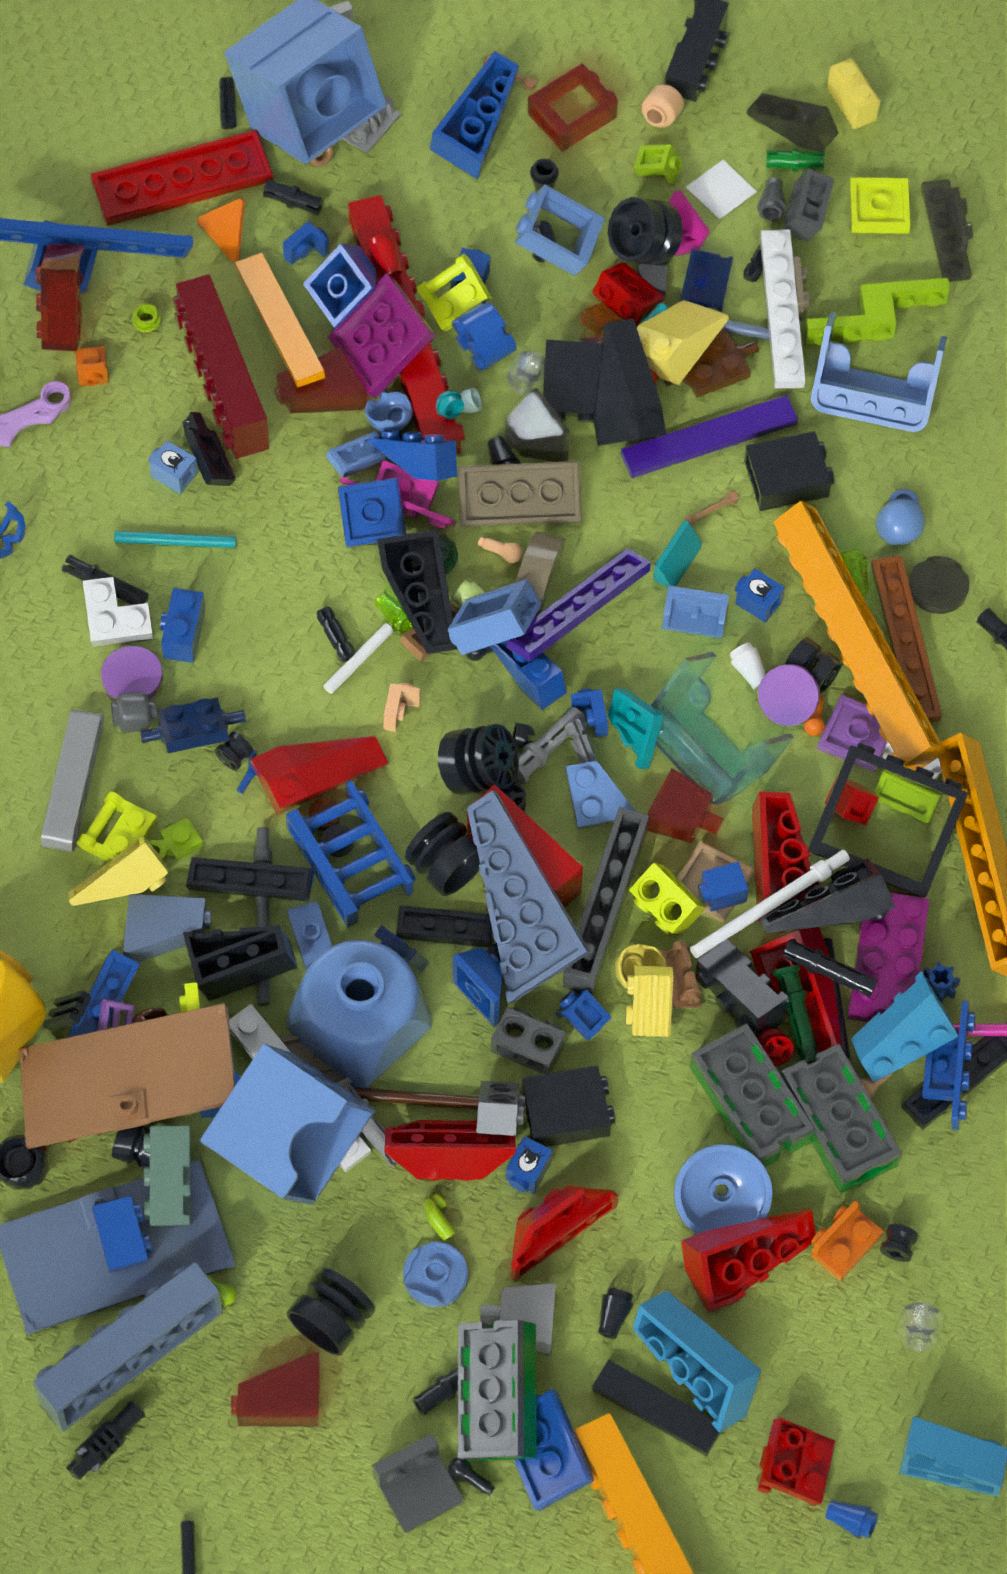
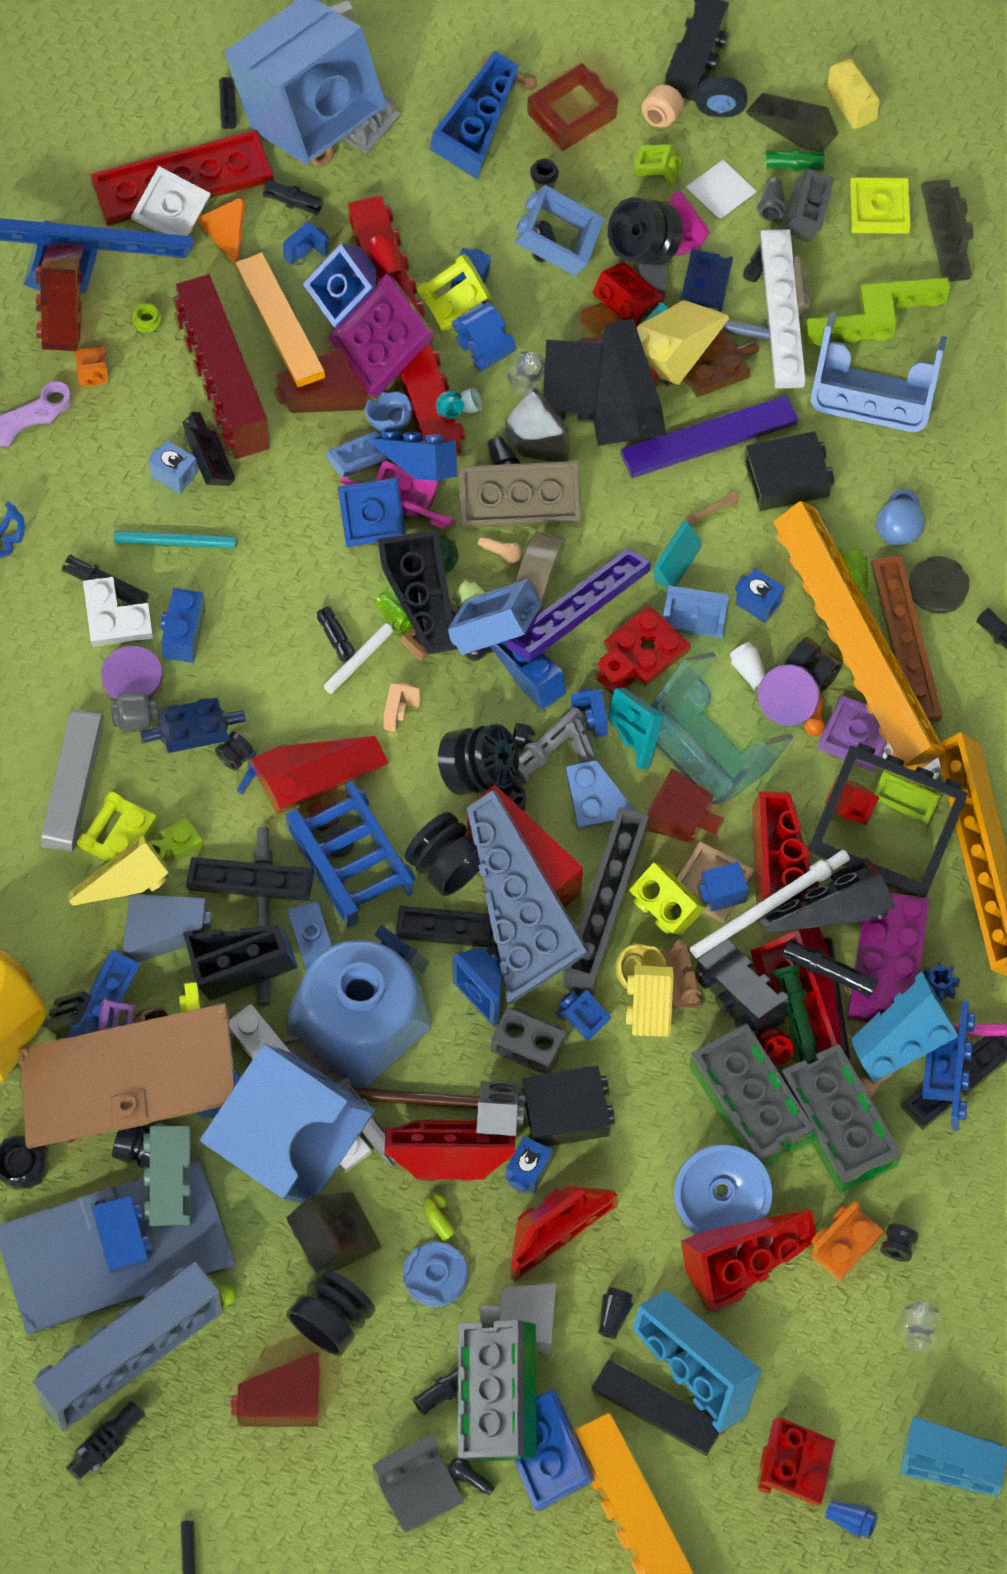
(170, 204): none -> white plate
(332, 1230): none -> clear smoke slope
(627, 658): none -> red plate
(721, 97): none -> black wheel

